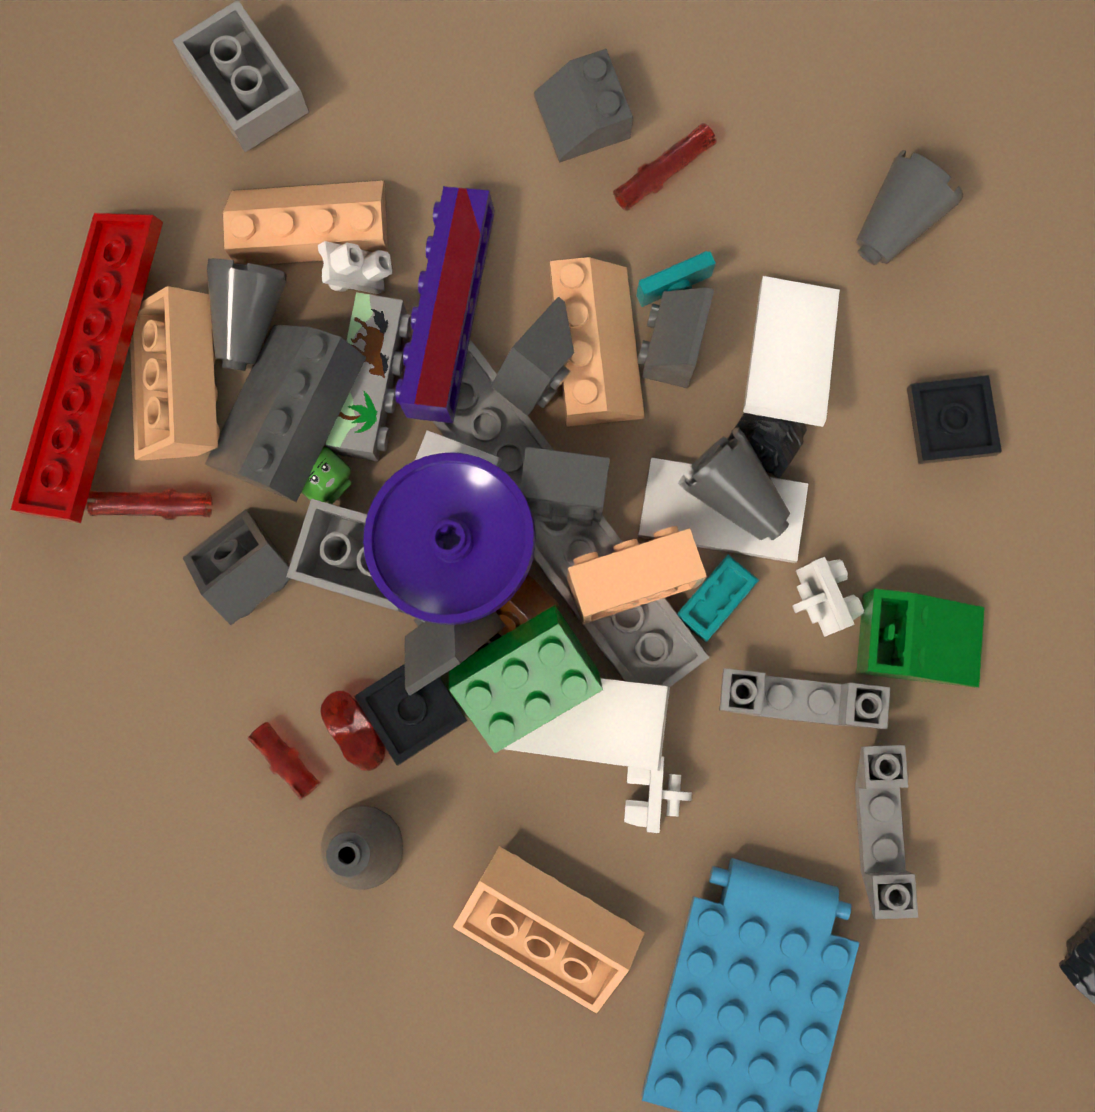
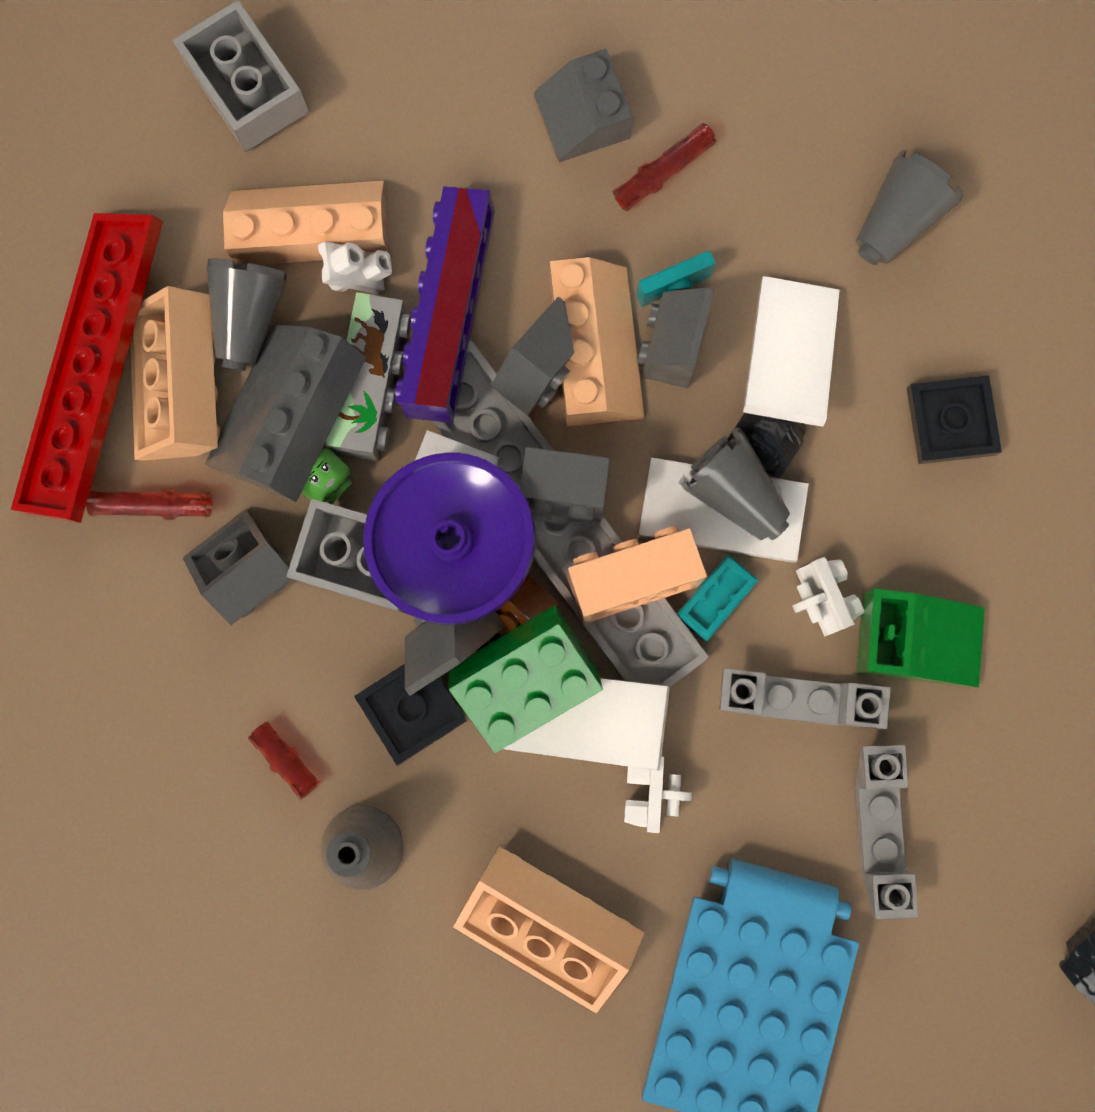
(340, 715): clear red piece -> none

